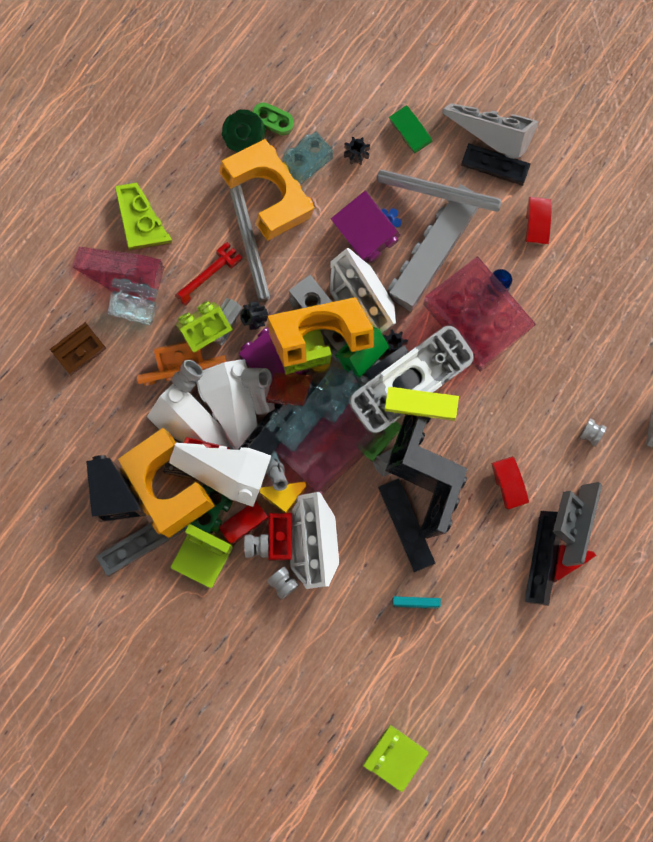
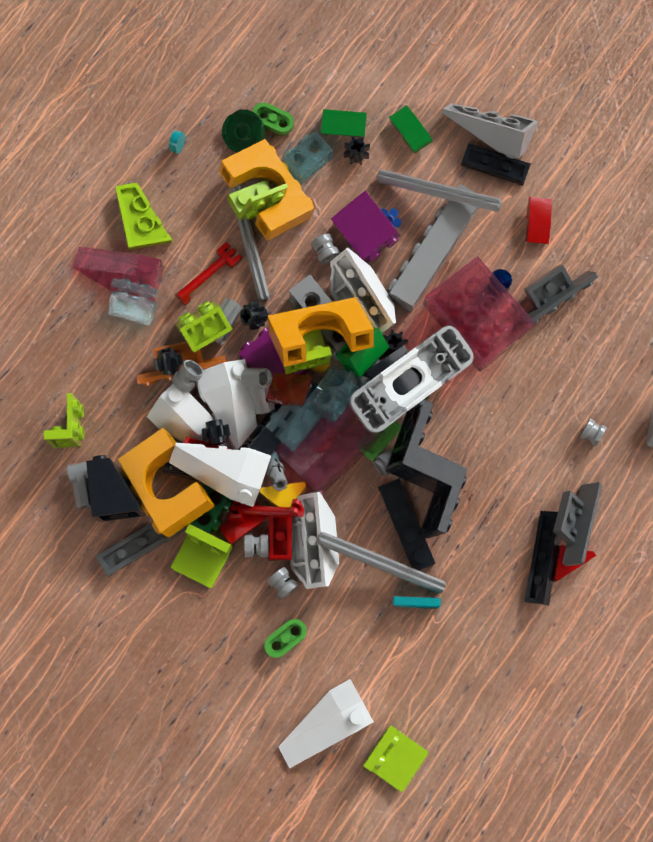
(71, 437): none -> lime bracket
(78, 348): reddish brown plate -> none
(79, 479): none -> light grey piece
(168, 361): none -> black gear
(176, 142): none -> teal tile
(215, 432): none -> black gear
(240, 510): none -> red hinge
(255, 199): none -> lime bracket
(285, 637): none -> bright green plate
(325, 248): none -> light grey wheel
(330, 721): none -> white wedge
(343, 123): none -> green hinge
(380, 562): none -> light grey axle
(421, 403): neon yellow tile -> none
(511, 482): red slope -> none
(554, 289): none -> dark grey bracket

